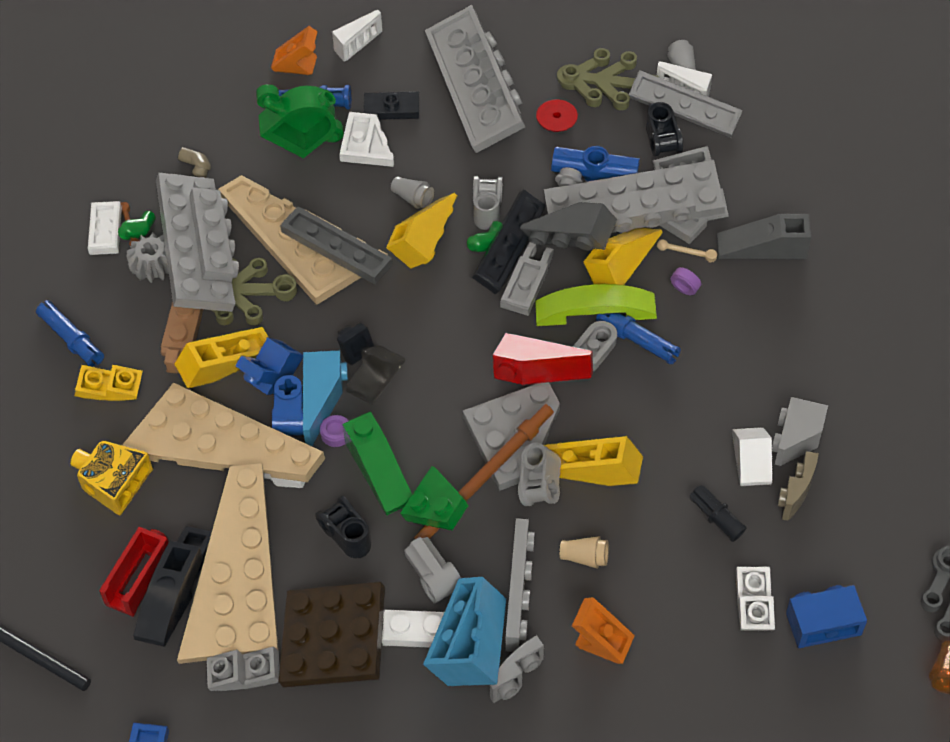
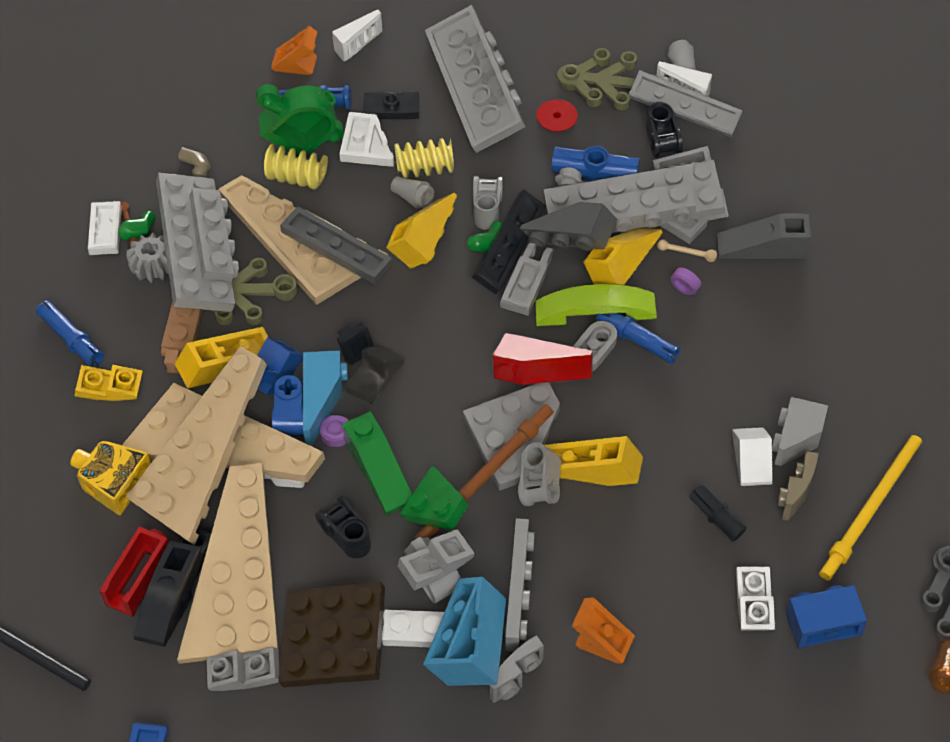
(196, 455): none -> tan wing
(294, 168): none -> light yellow piece
(424, 158): none -> light yellow piece
(438, 560): none -> light grey slope
(586, 551): tan cone -> none
(842, 549): none -> yellow bar

